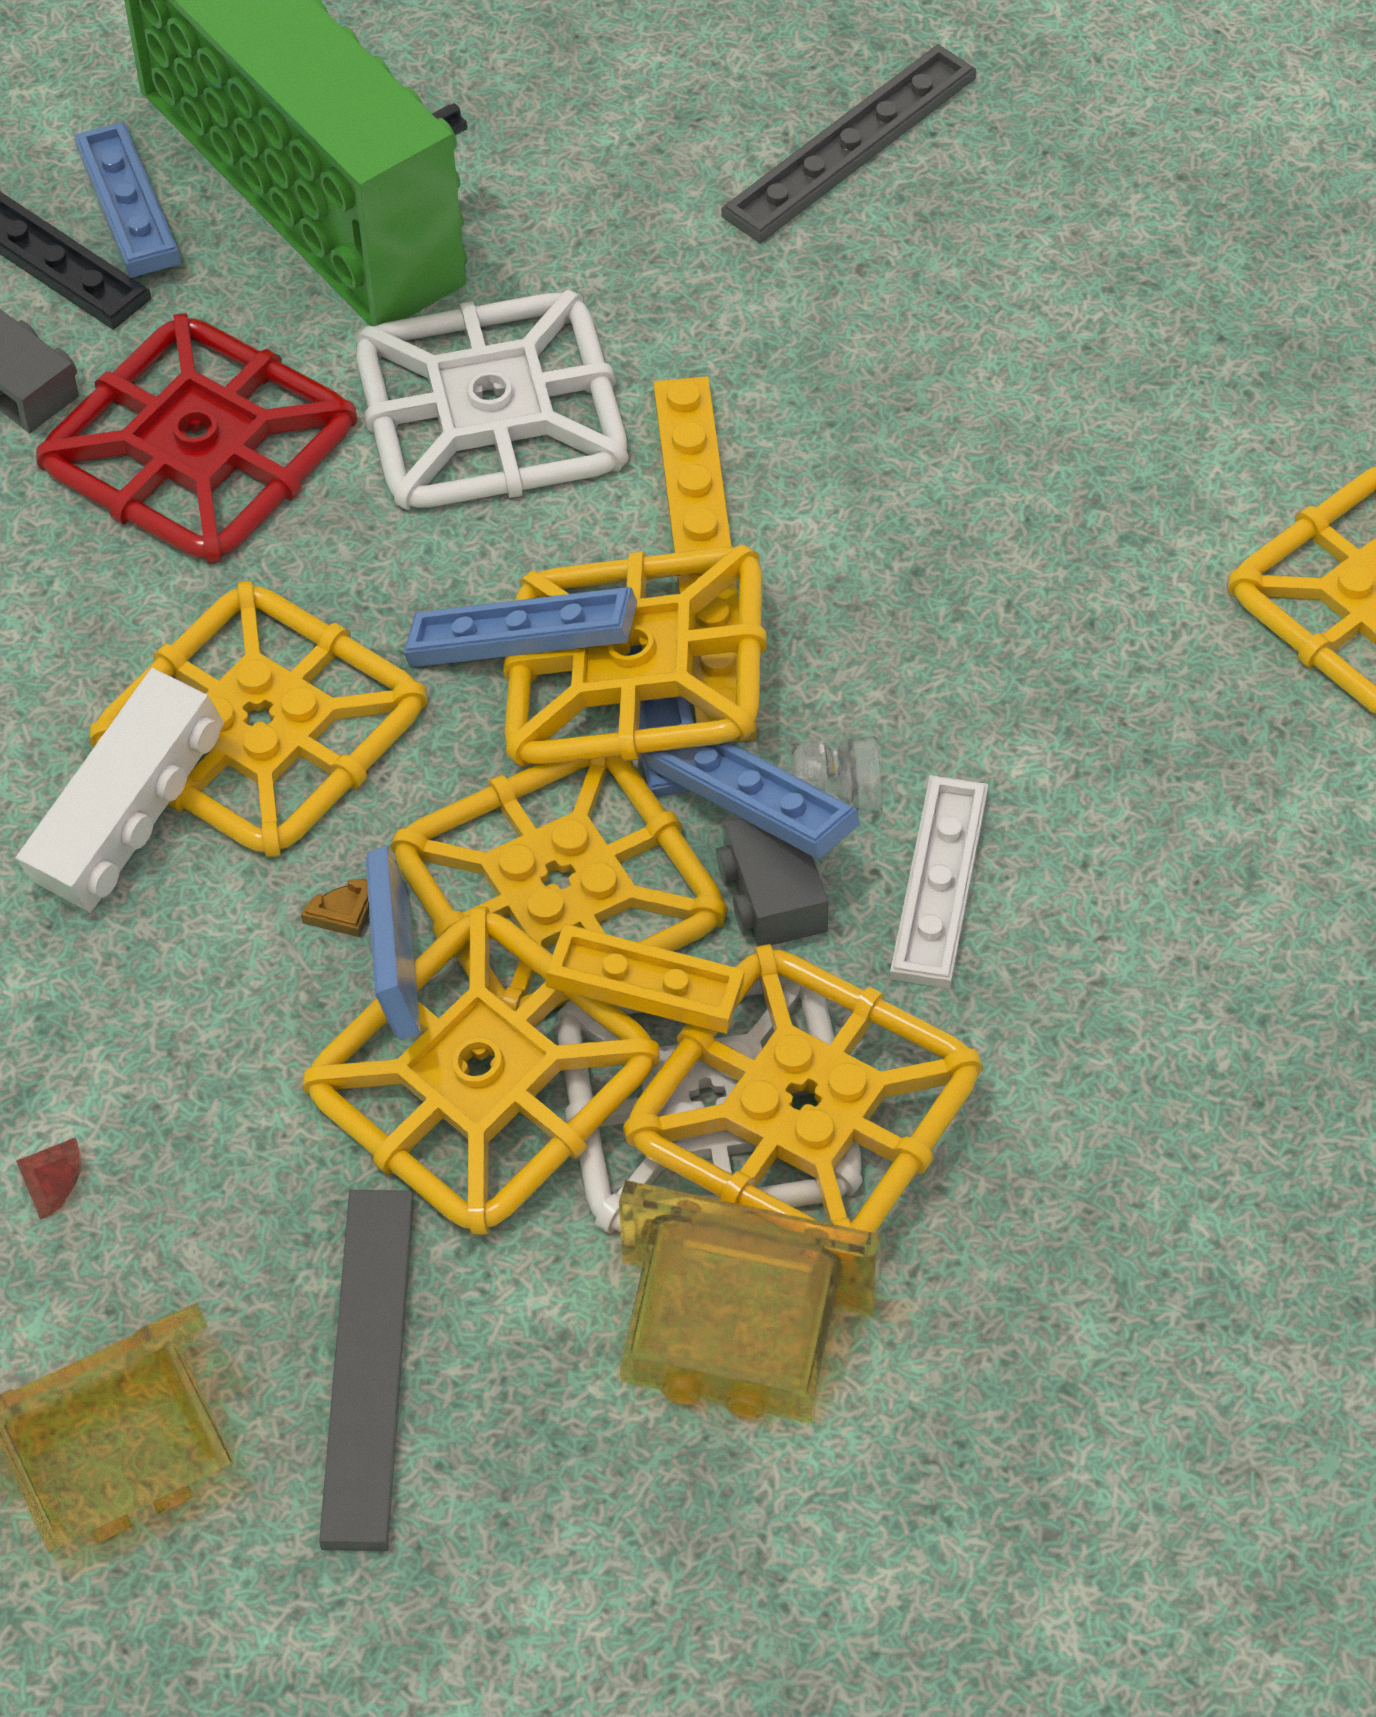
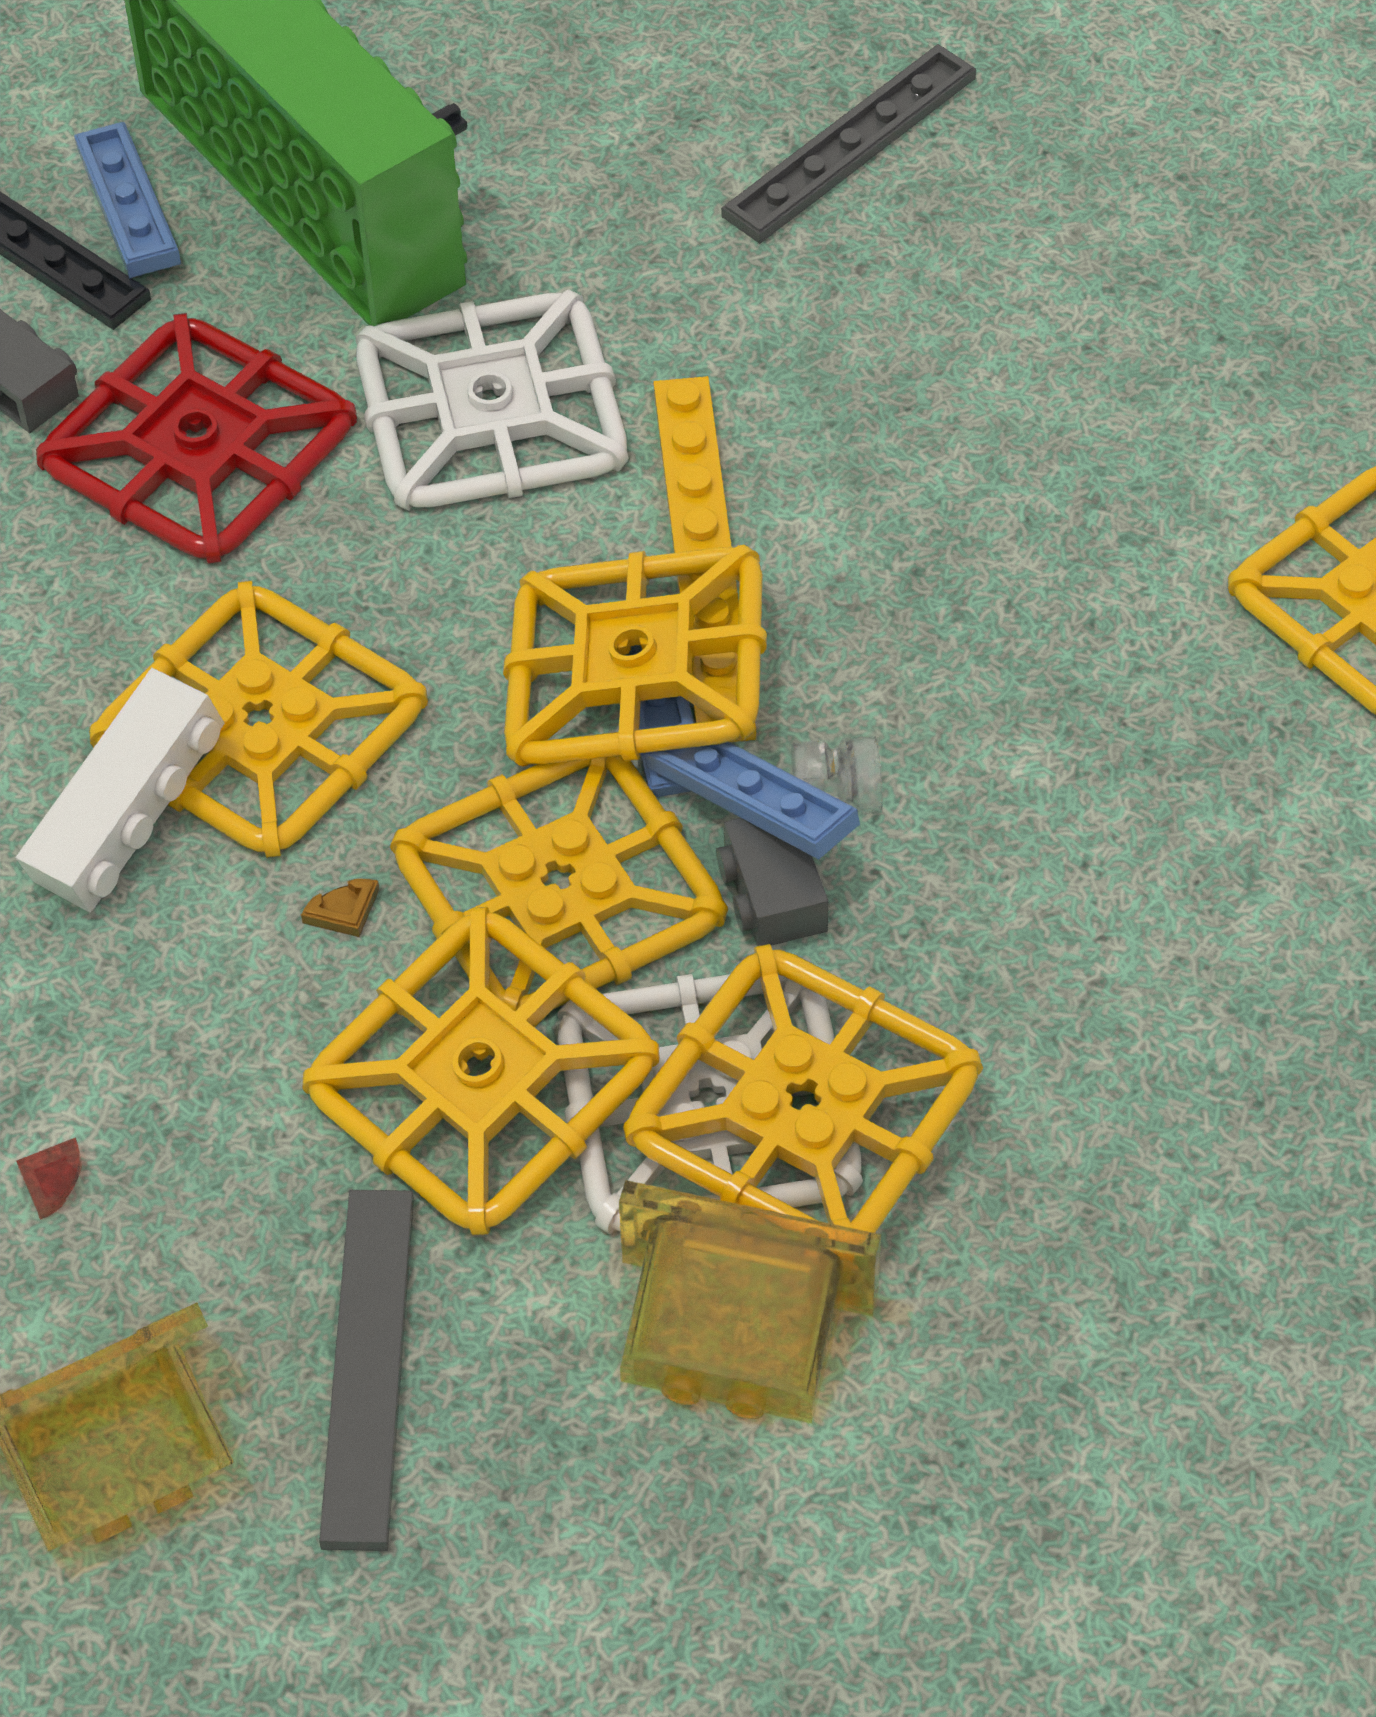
(392, 943): medium blue tile -> none
(521, 627): medium blue tile -> none
(645, 978): yellow plate -> none
(939, 882): white tile -> none

